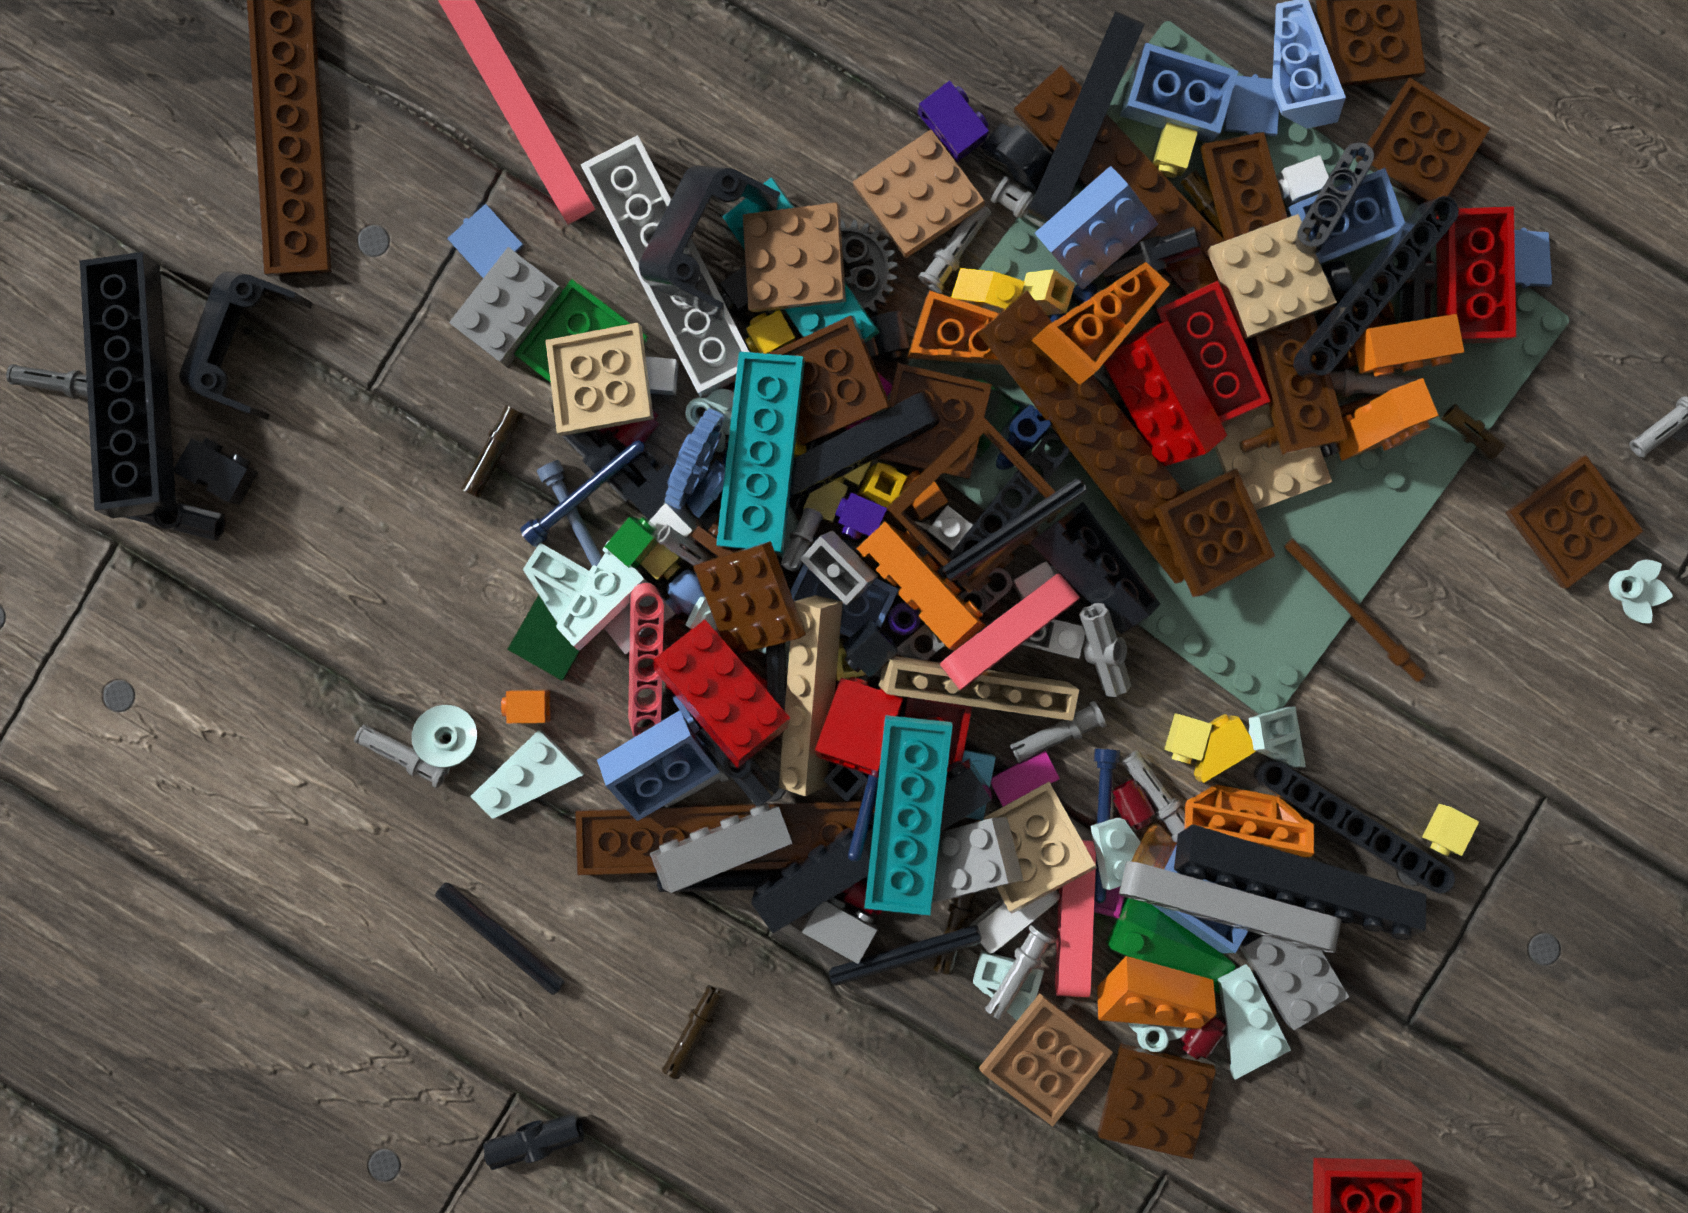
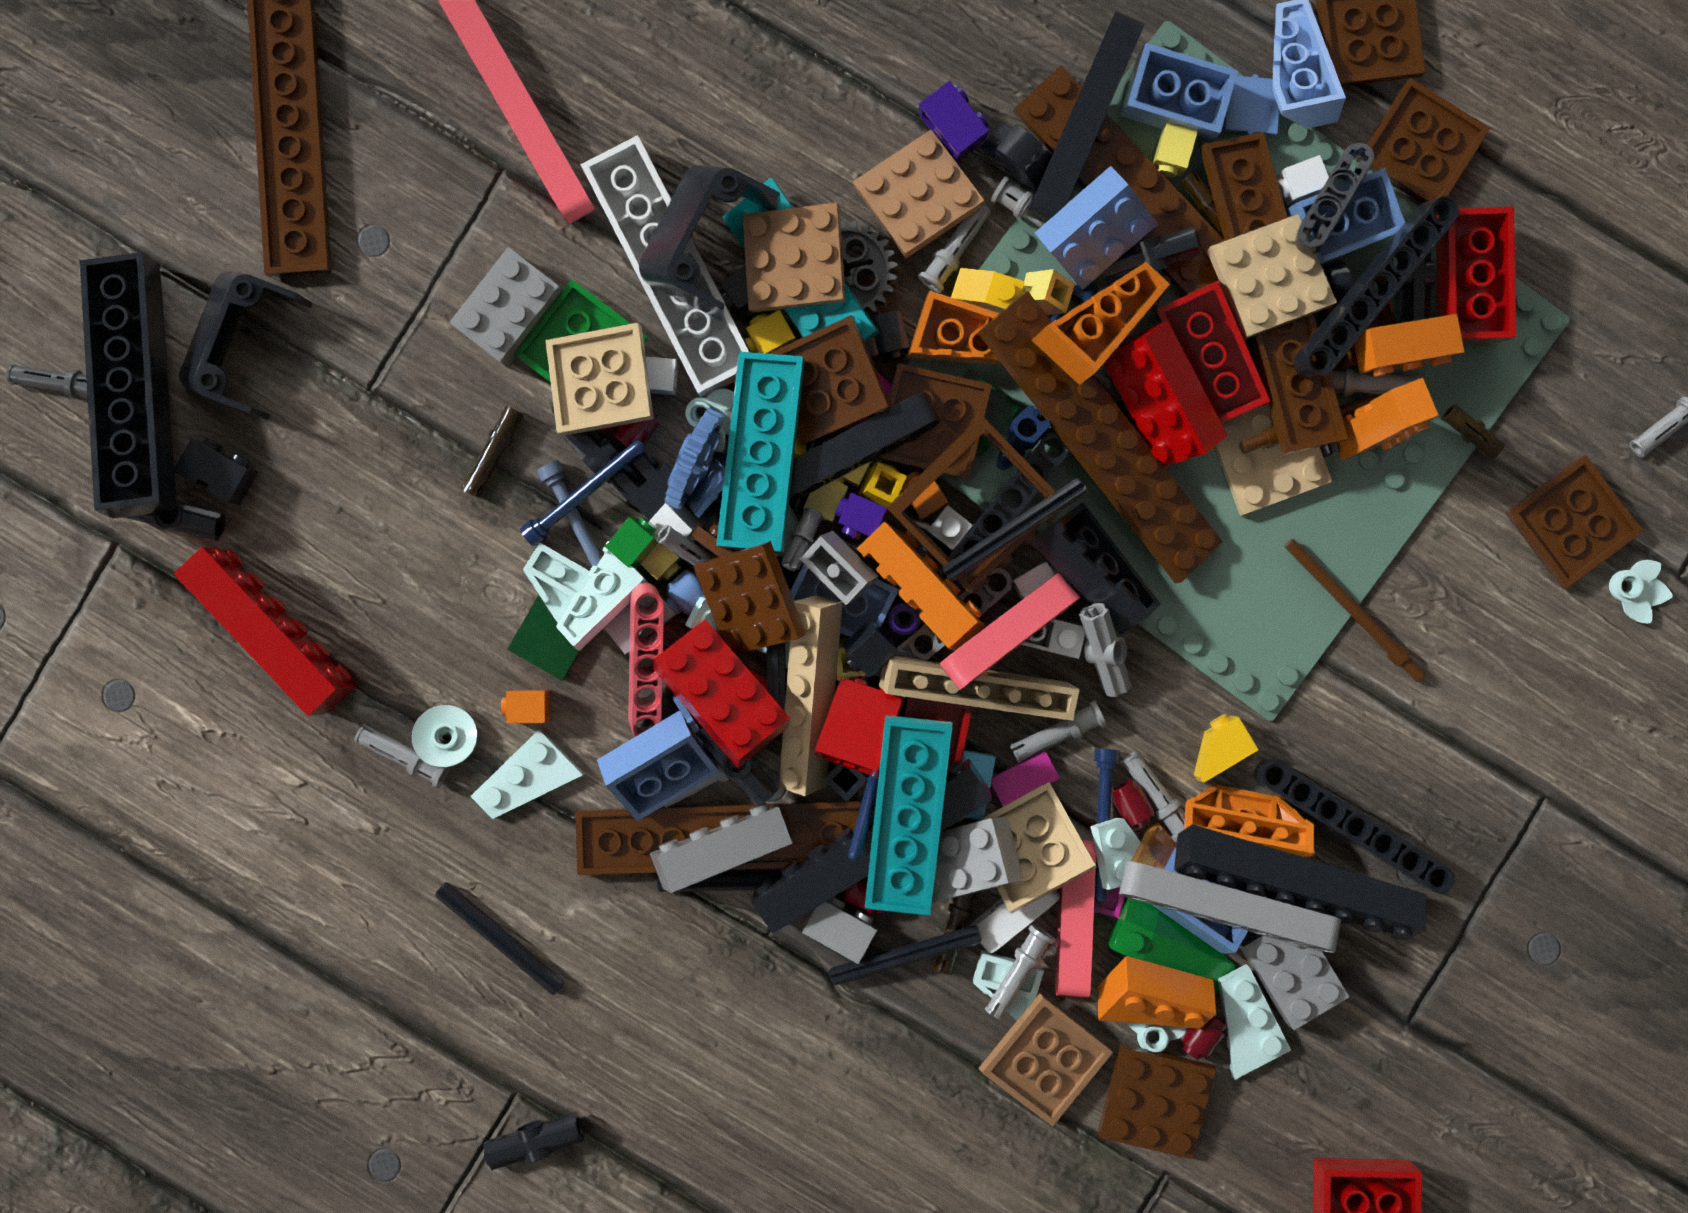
(265, 630): none -> red brick
(483, 240): medium blue piece -> none
(699, 1020): dark brown pin -> none
(1187, 738): light yellow brick -> none
(1214, 532): reddish brown plate -> none
(1278, 736): light aqua wing -> none
(1449, 830): light yellow brick -> none
(1532, 258): medium blue piece -> none

